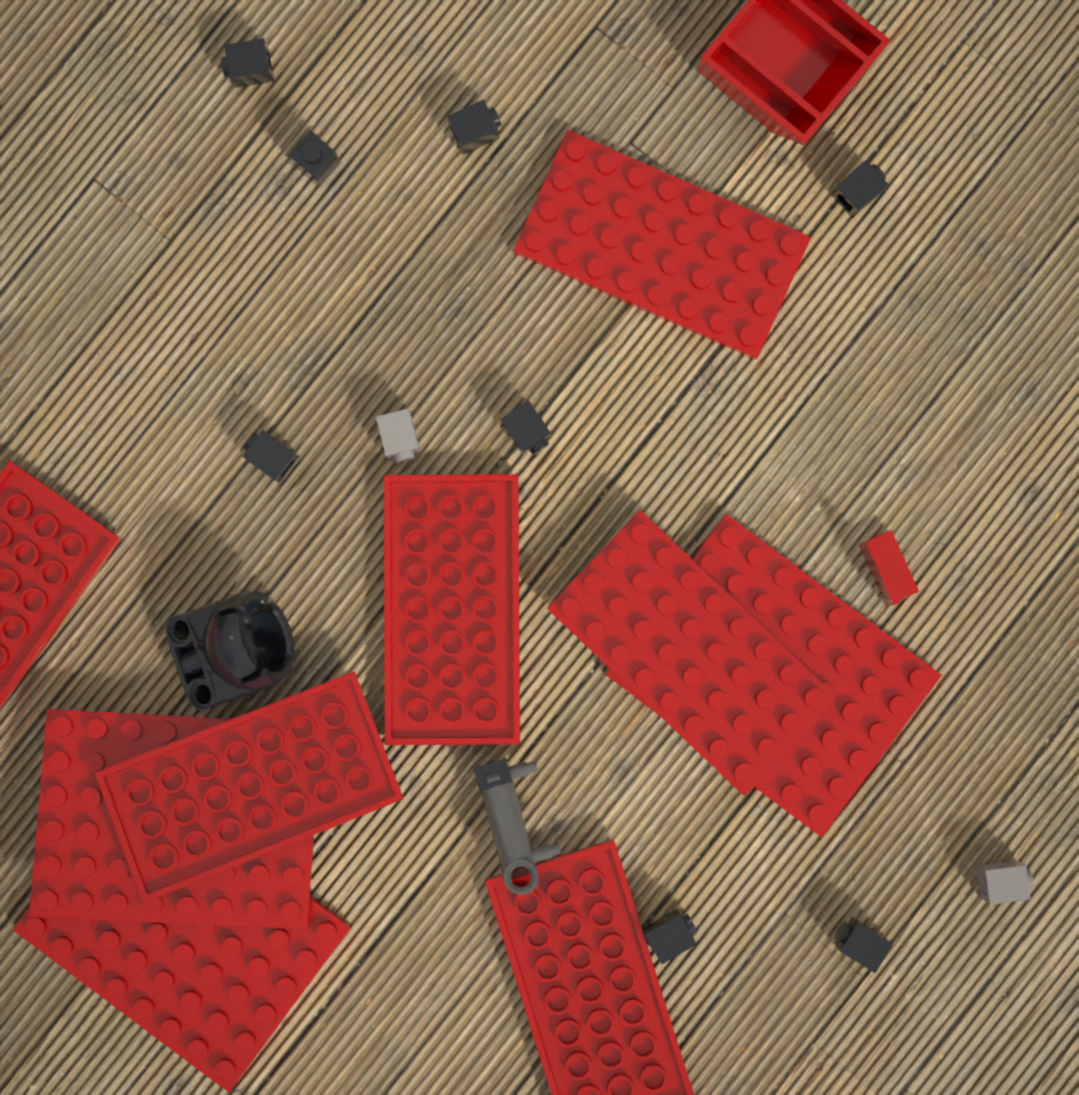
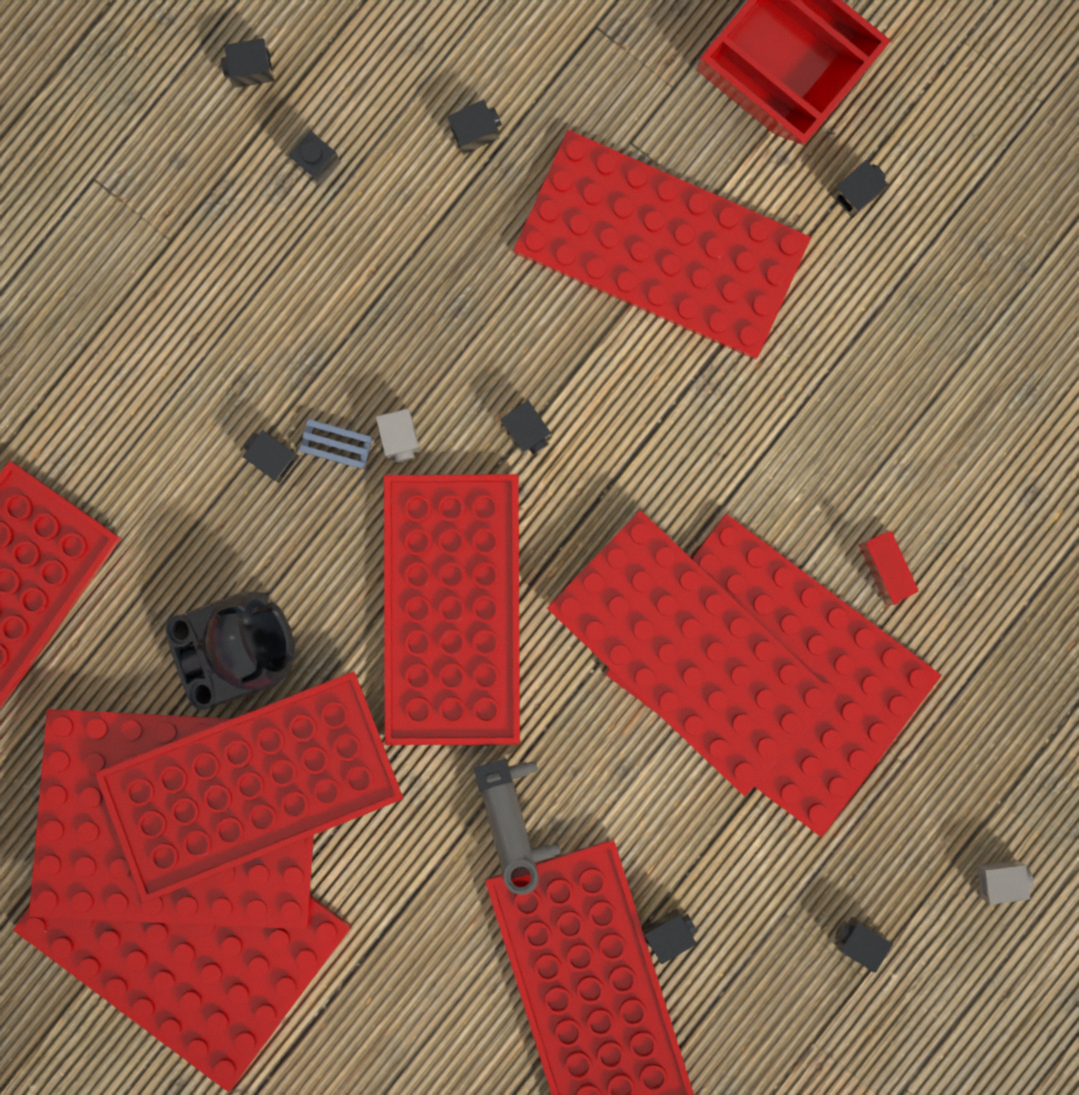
(309, 436): none -> sand blue tile

